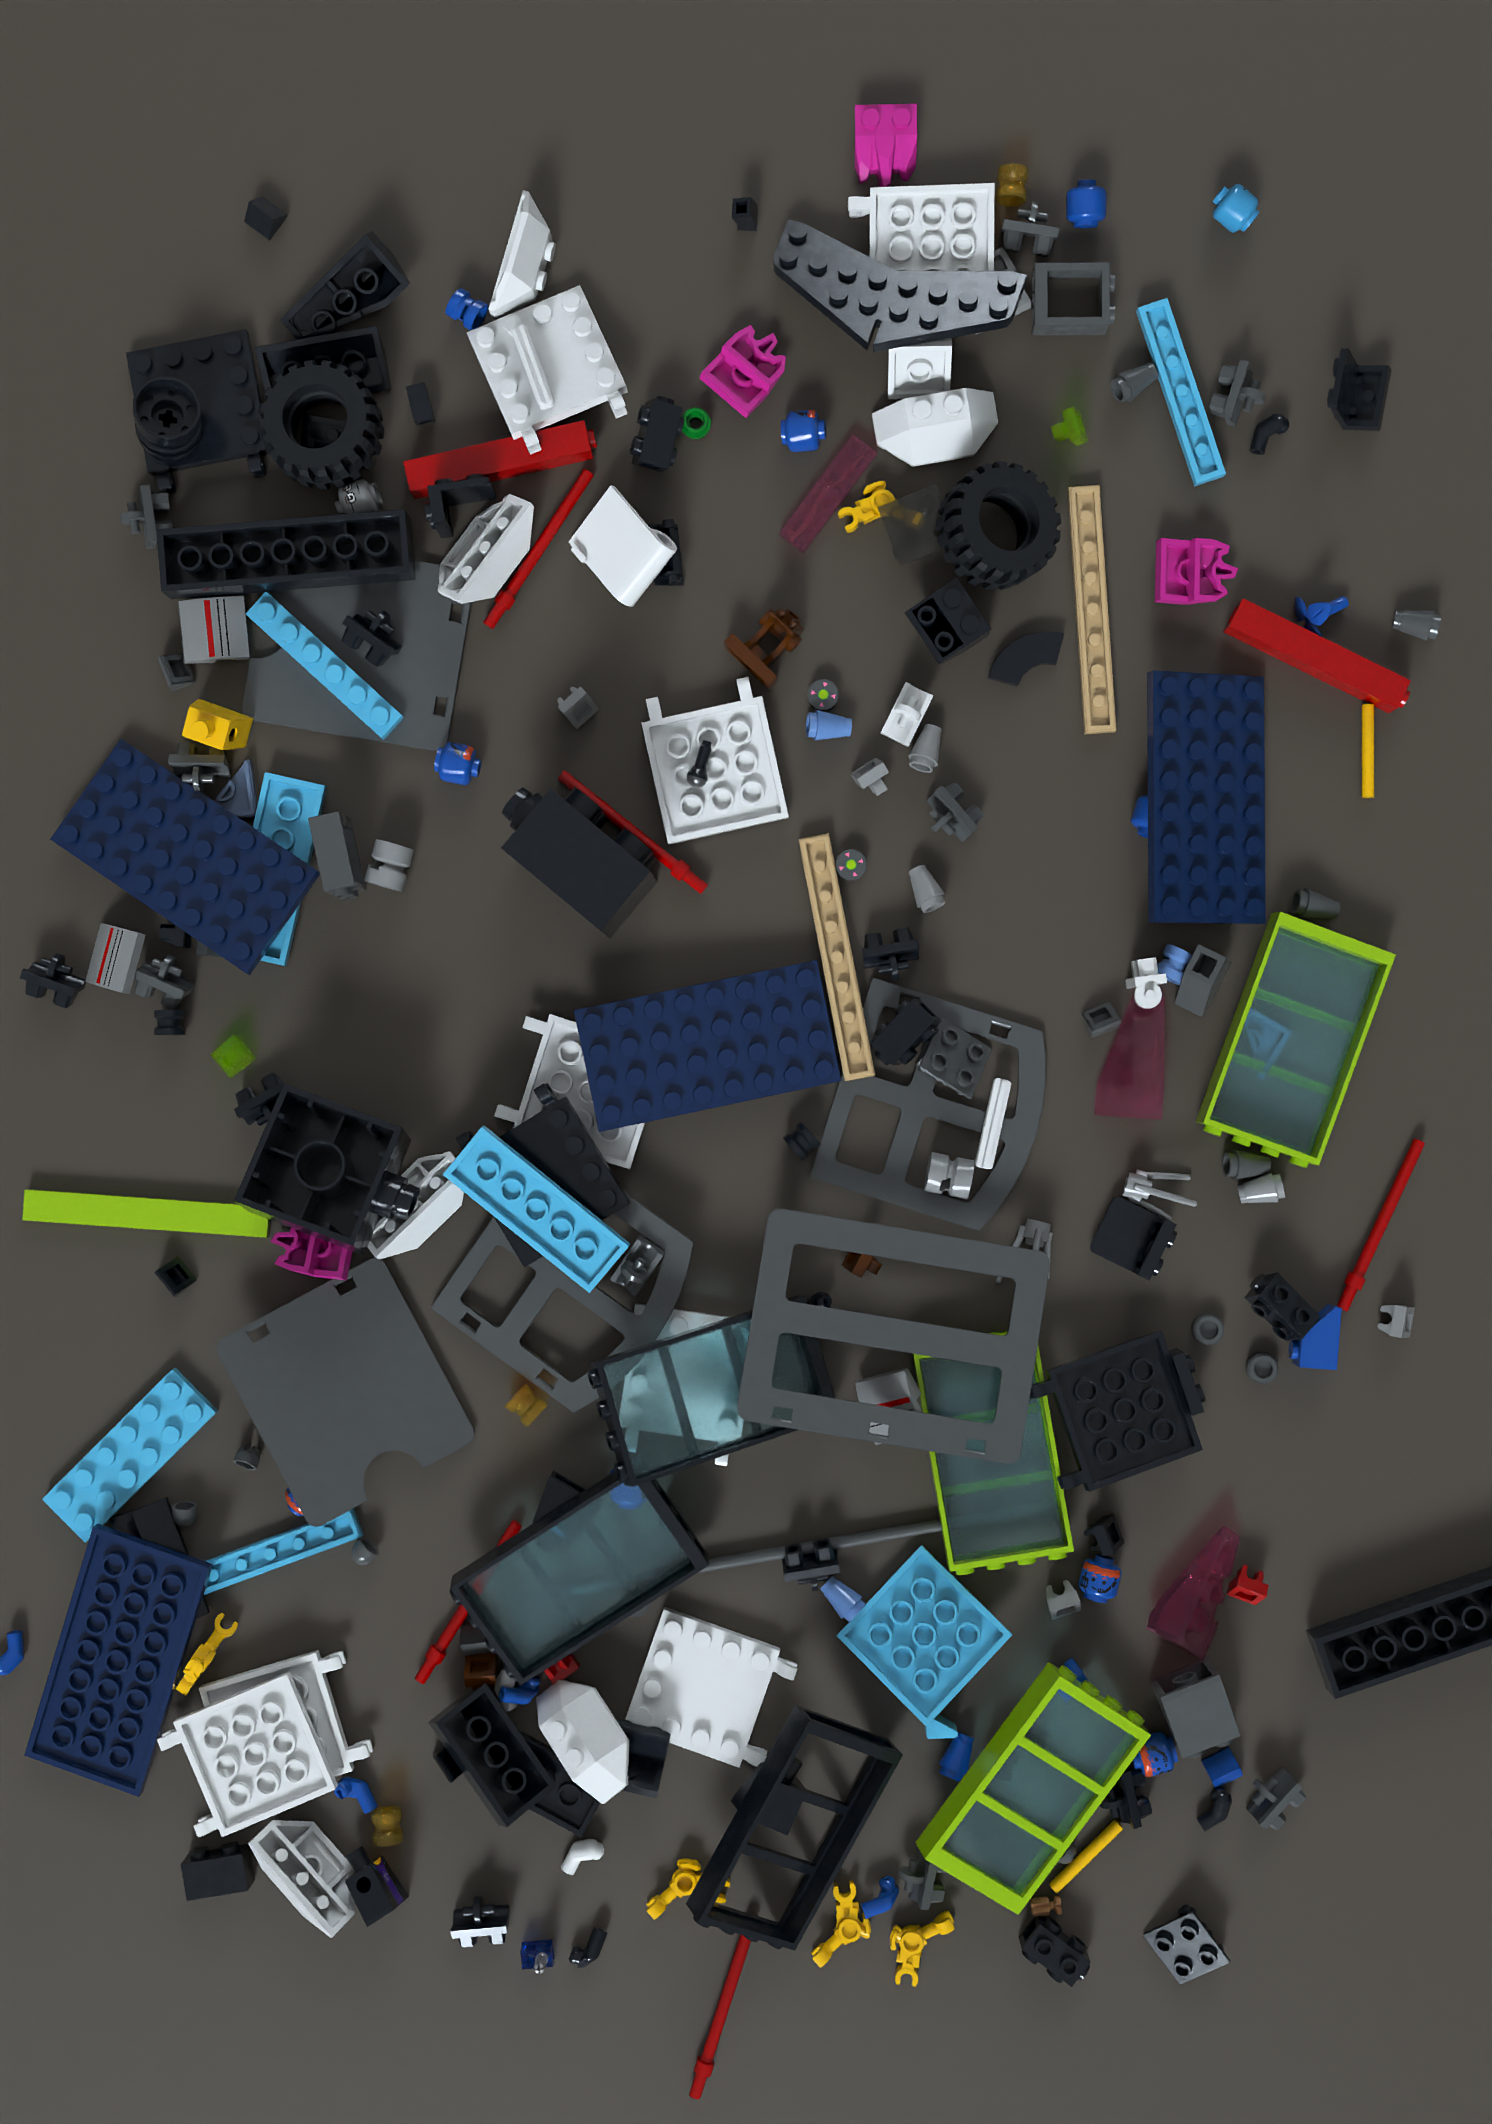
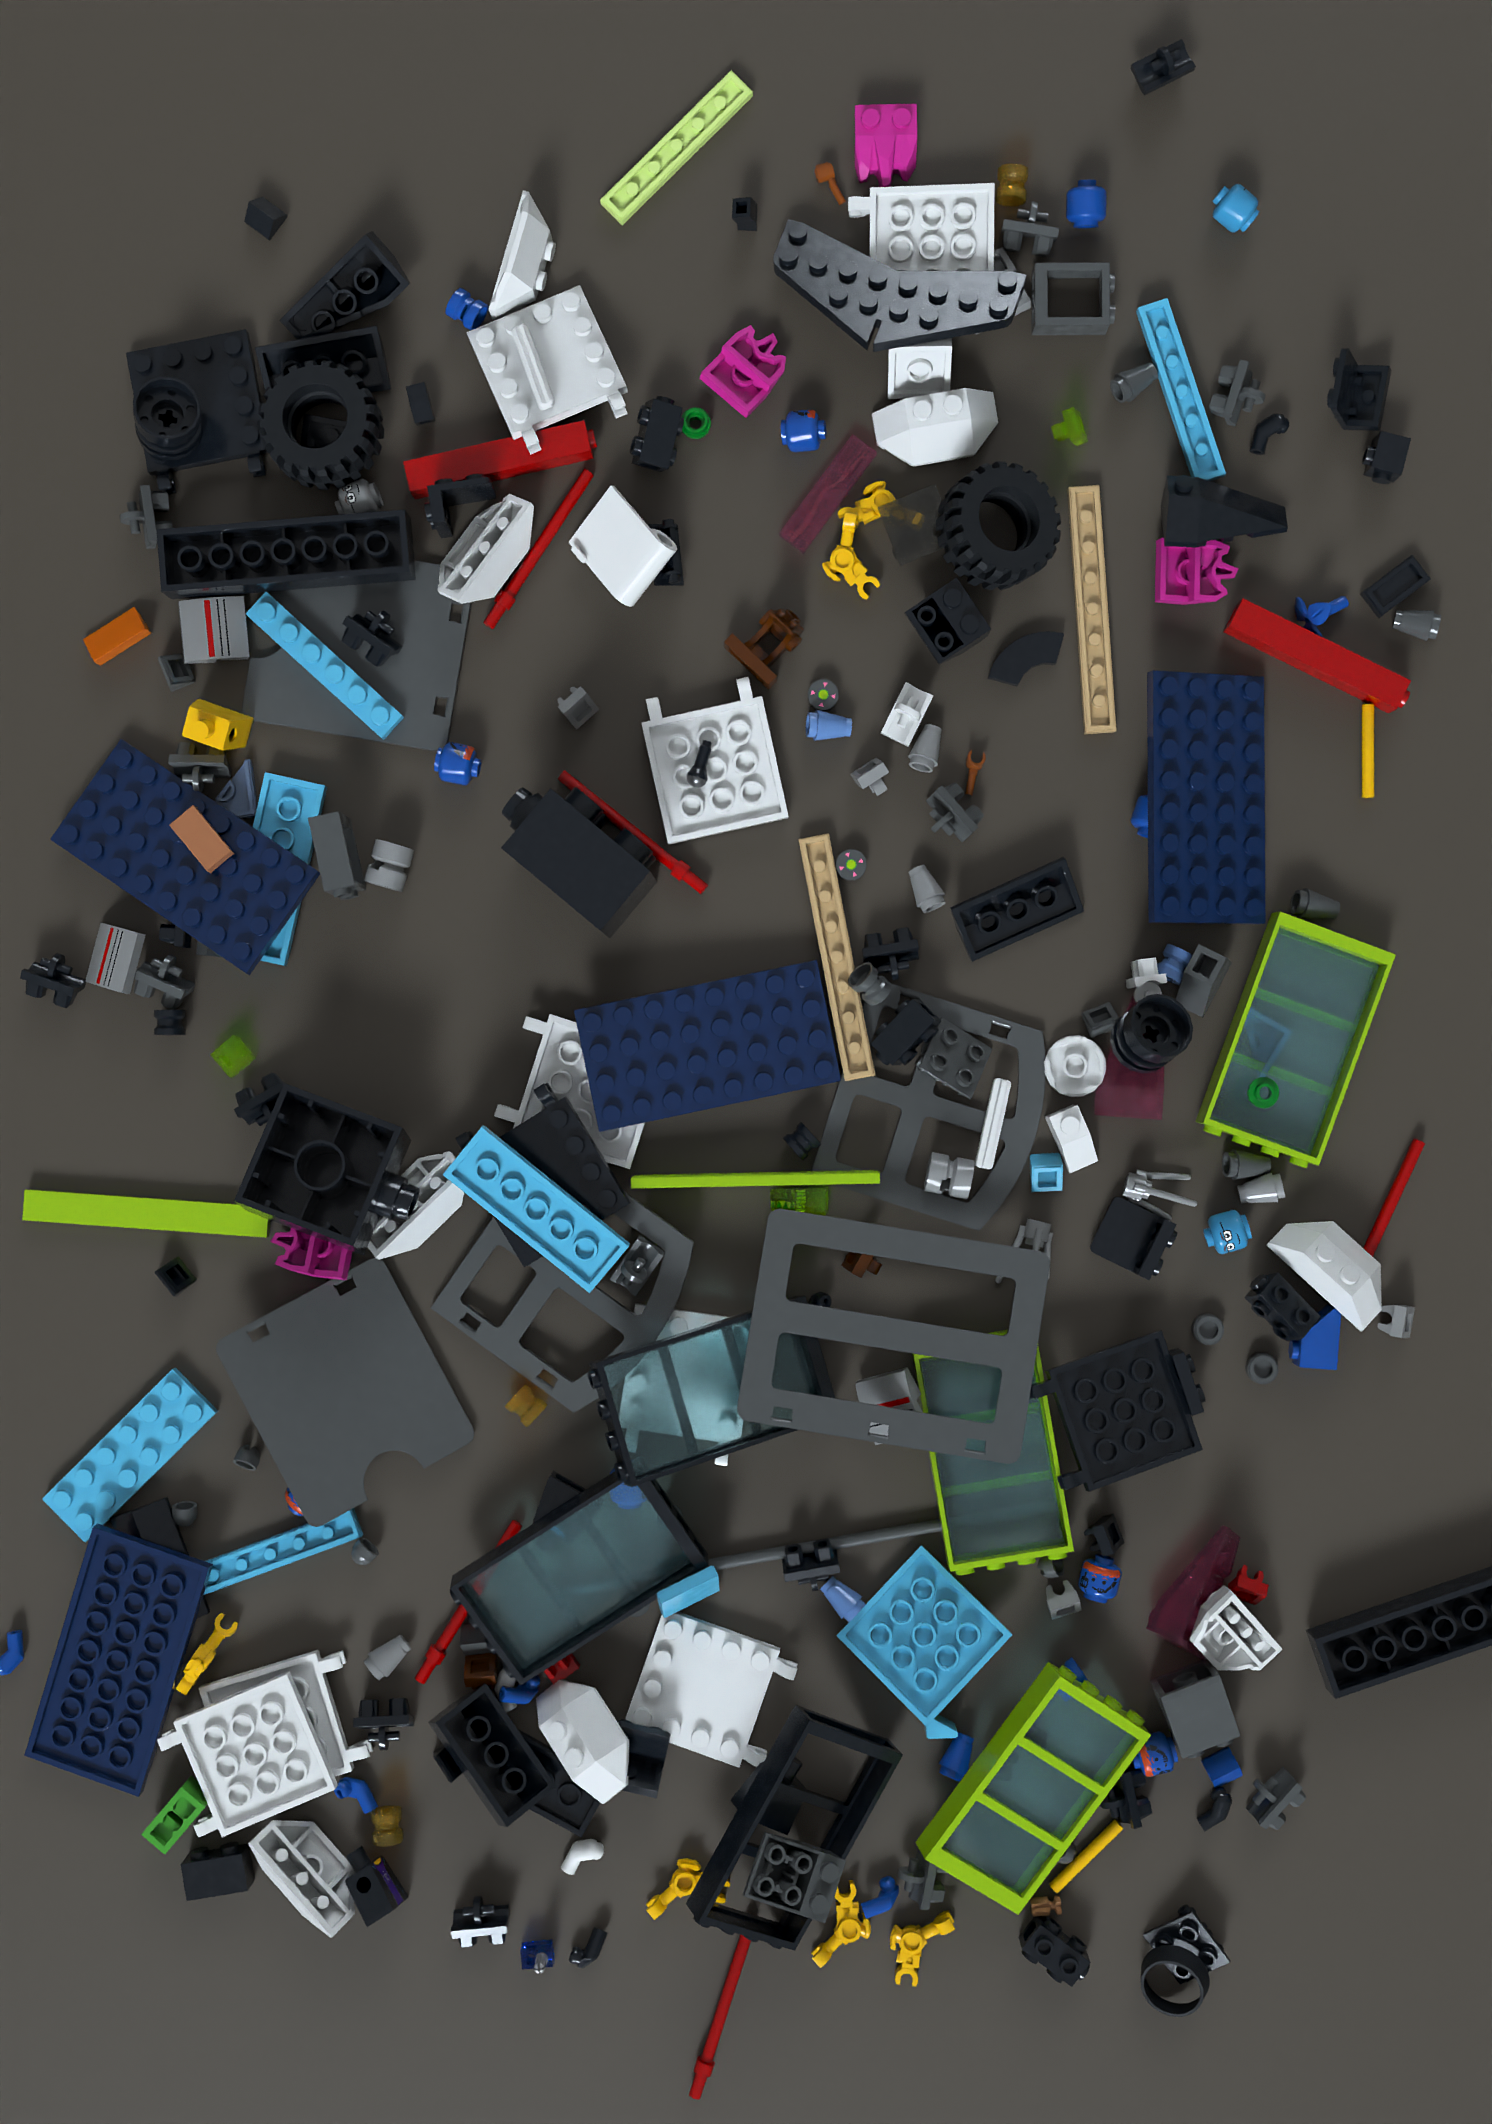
(116, 636): none -> orange slope
(176, 1816): none -> bright green brick
(201, 839): none -> nougat tile
(369, 1718): none -> black hips
(387, 1657): none -> light grey cone
(676, 147): none -> yellowish green tile
(688, 1591): none -> medium azure tile
(755, 1179): none -> lime tile
(794, 1876): none -> dark grey slope
(801, 1199): none -> clear neon green leg
(825, 172): none -> dark orange hand
(845, 560): none -> yellow piece
(869, 983): none -> dark grey wheel
(973, 771): none -> dark orange hand
(1017, 909): none -> black slope
(1046, 1172): none -> medium azure slope
(1051, 1568): none -> dark grey hinge
(1072, 1137): none -> white slope
(1075, 1066): none -> white tile
(1151, 1033): none -> black wheel
(1162, 67): none -> black hips
(1182, 1957): none -> black tyre
(1206, 511): none -> black wedge
(1227, 1232): none -> dark azure head
(1231, 1634): none -> white wedge
(1254, 1089): none -> green plate
(1333, 1267): none -> white wedge
(1386, 457): none -> black brick
(1395, 586): none -> black tile

